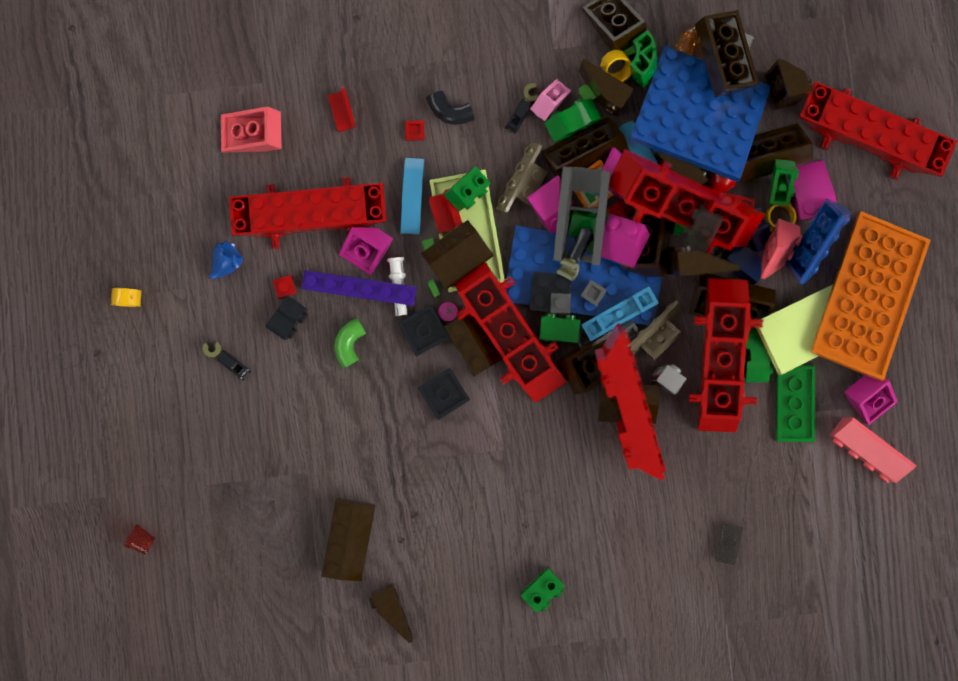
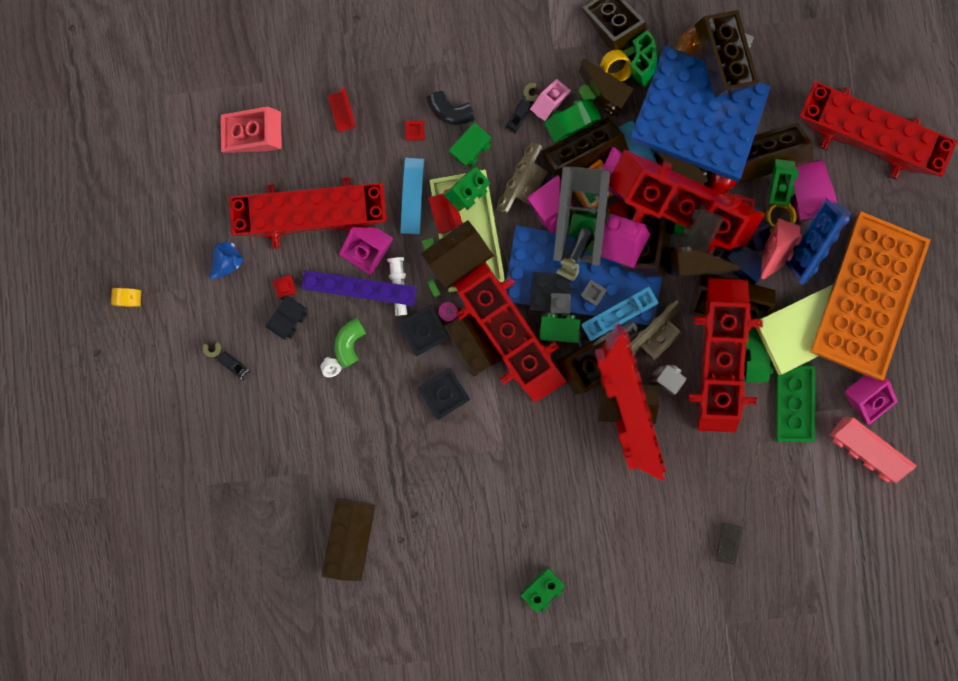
(139, 540): clear red piece -> none
(330, 367): none -> white tile
(390, 609): dark brown slope -> none
(470, 146): none -> green brick
(787, 84): dark brown slope -> none

